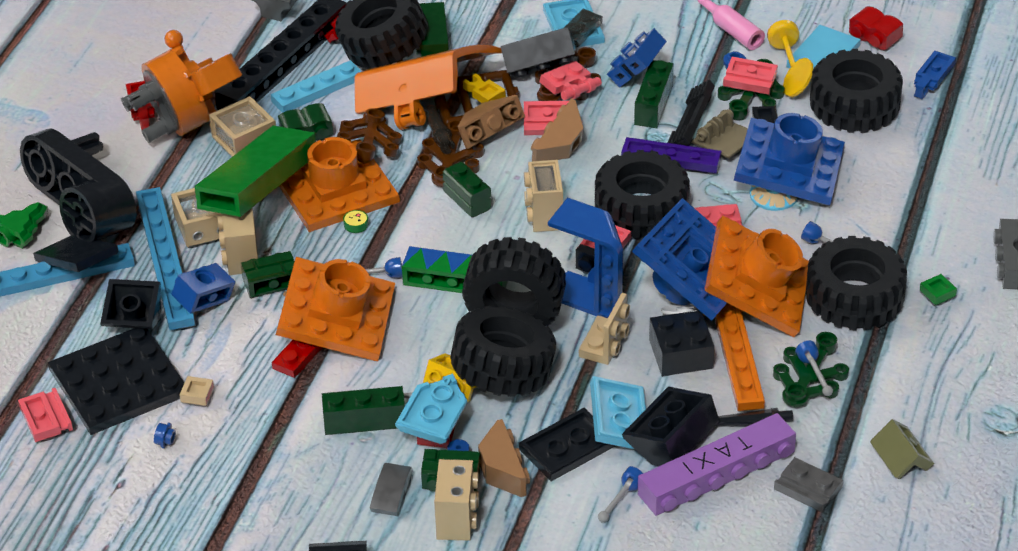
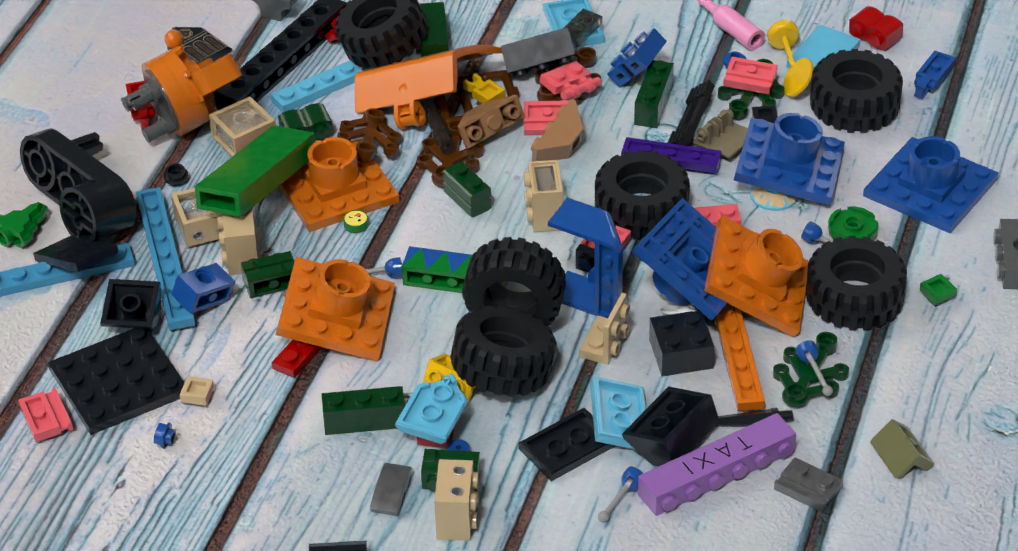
(175, 174): none -> black plate
(201, 44): none -> tile
(502, 462): medium nougat slope -> none
(852, 222): none -> green plate
(931, 183): none -> blue piece

